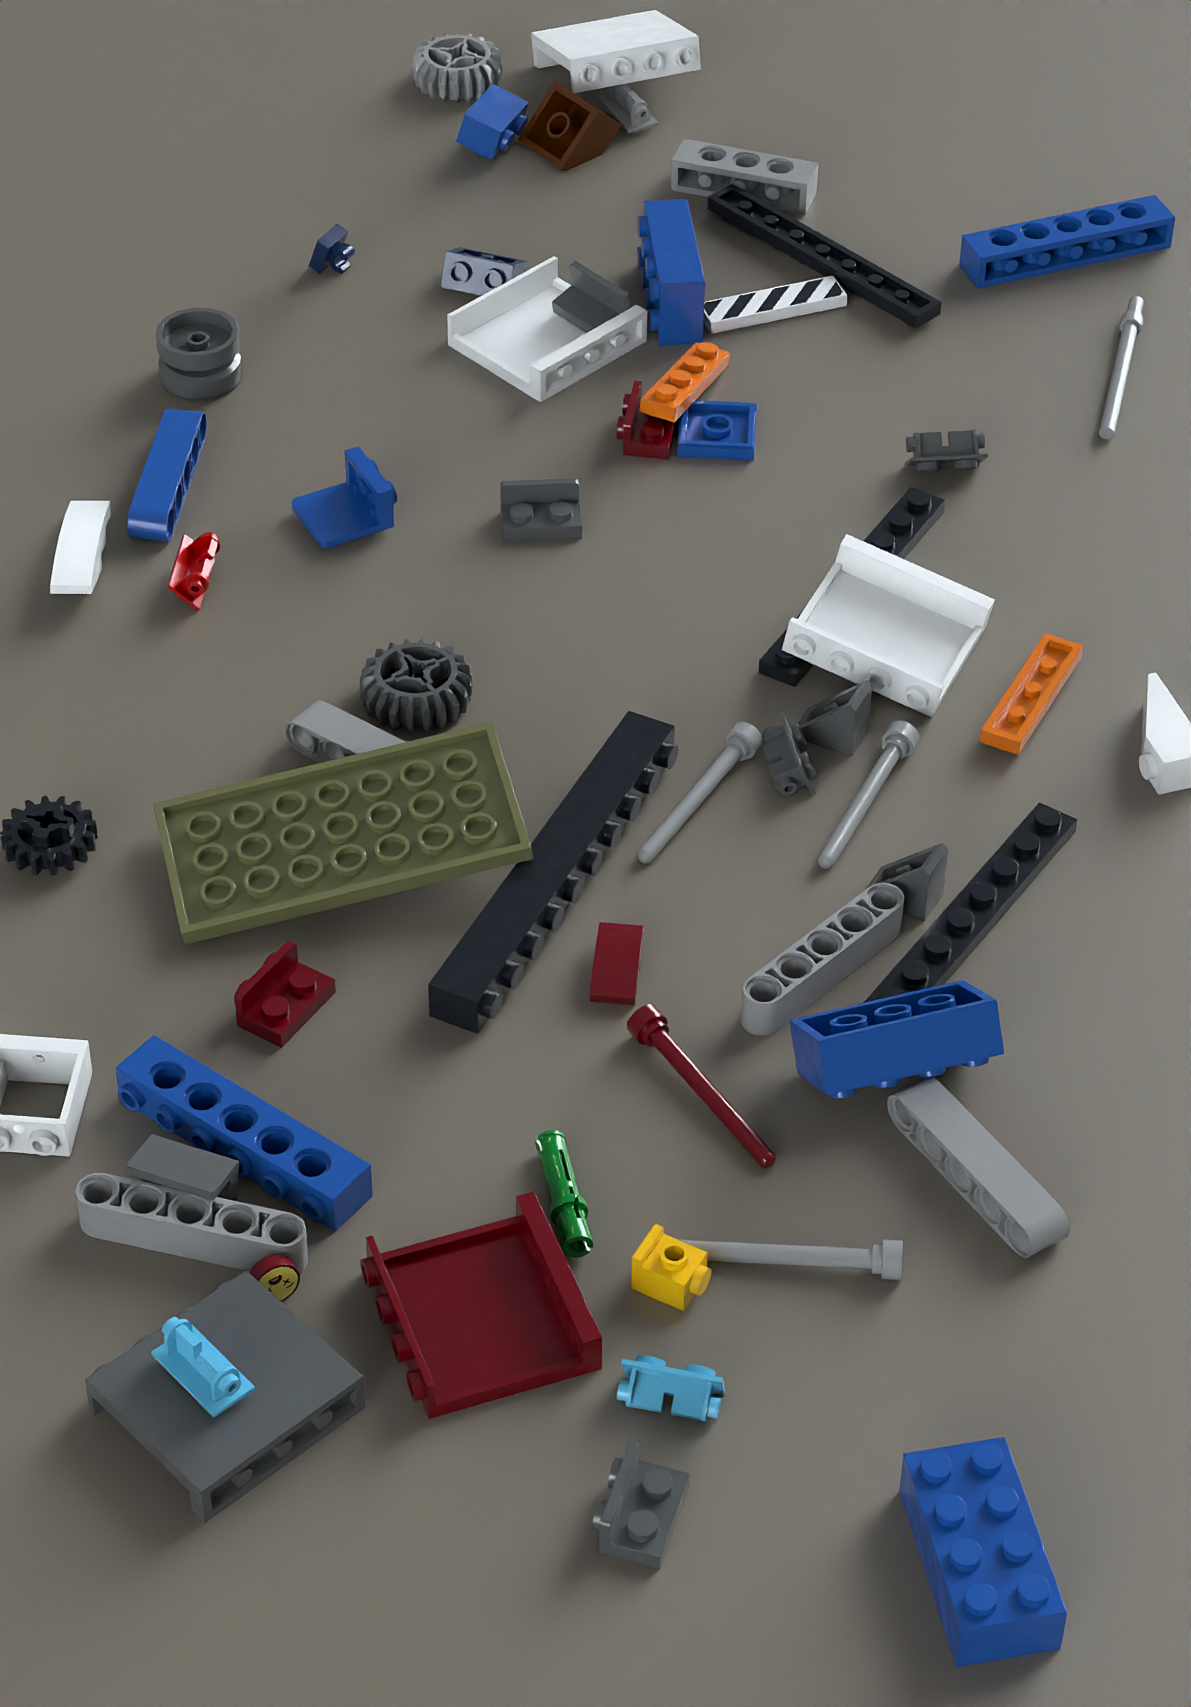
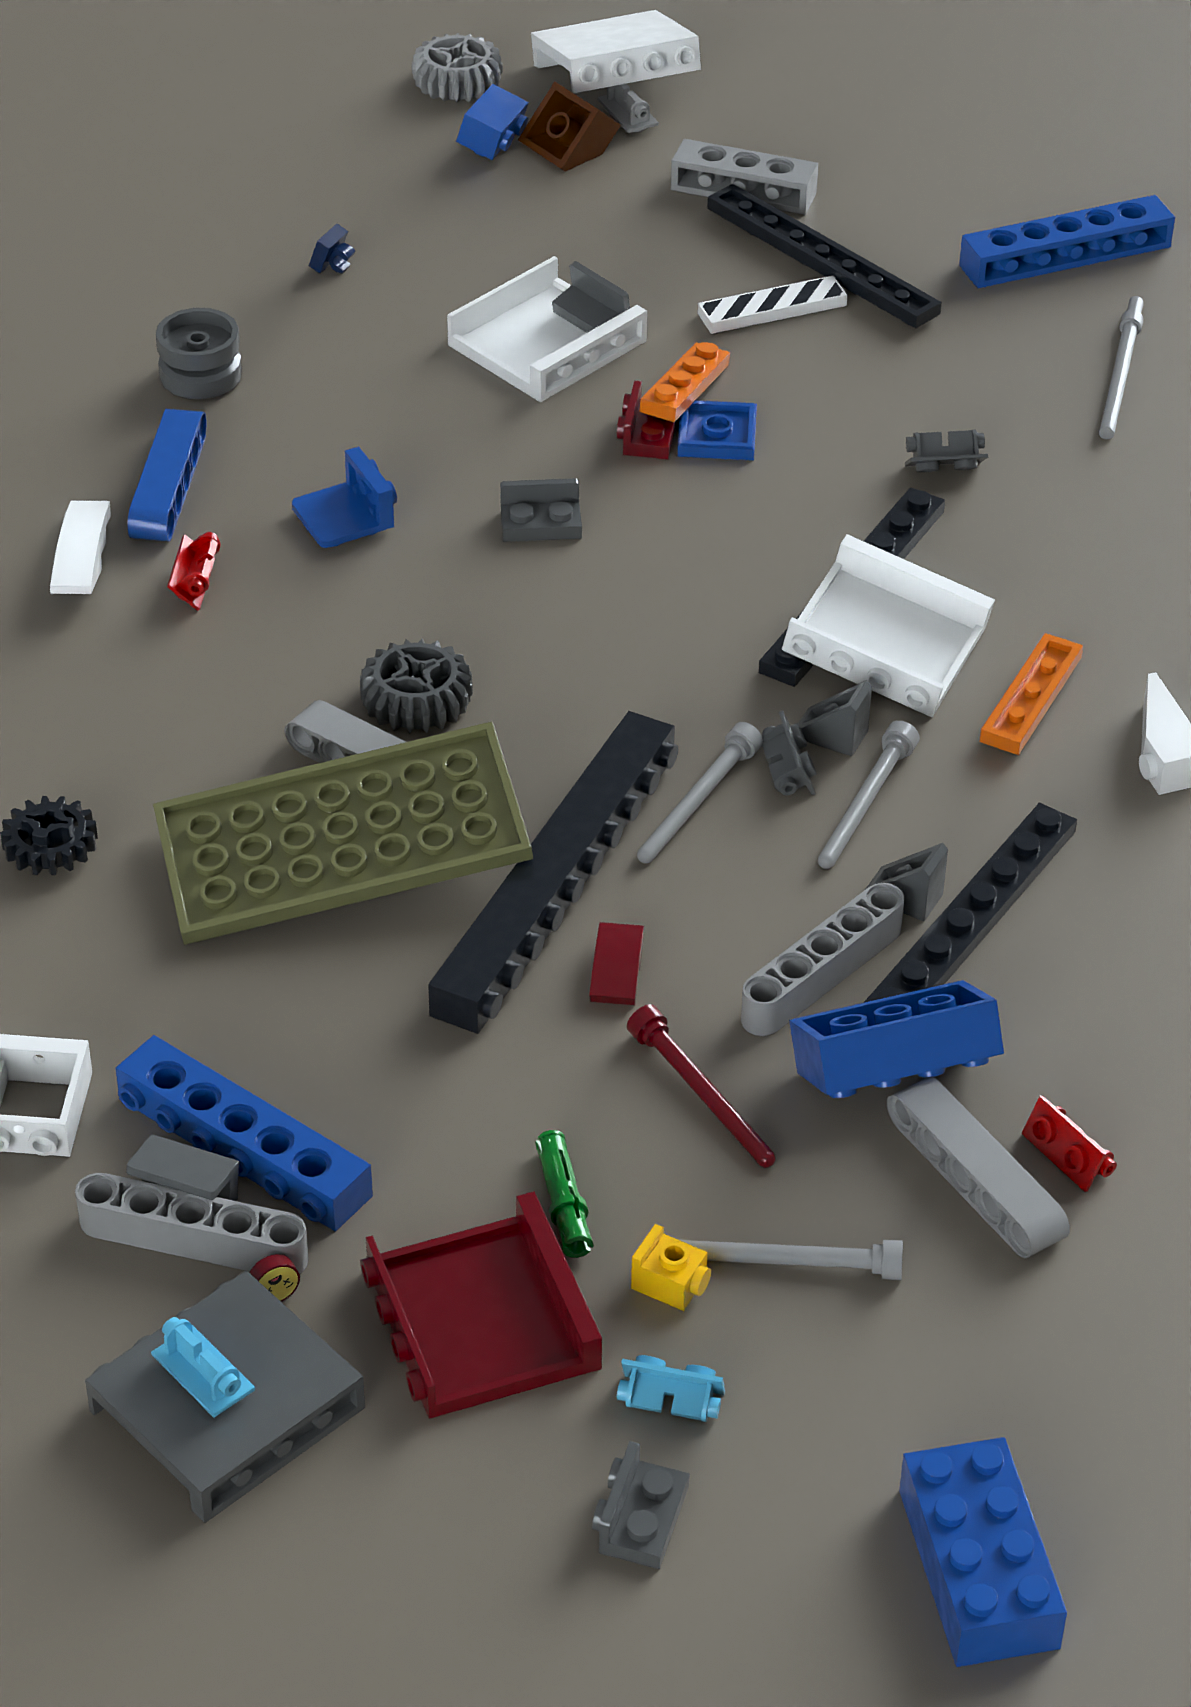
(281, 996): dark red bracket -> none
(478, 271): bracket -> none
(671, 272): blue brick -> none
(1067, 1144): none -> red hinge

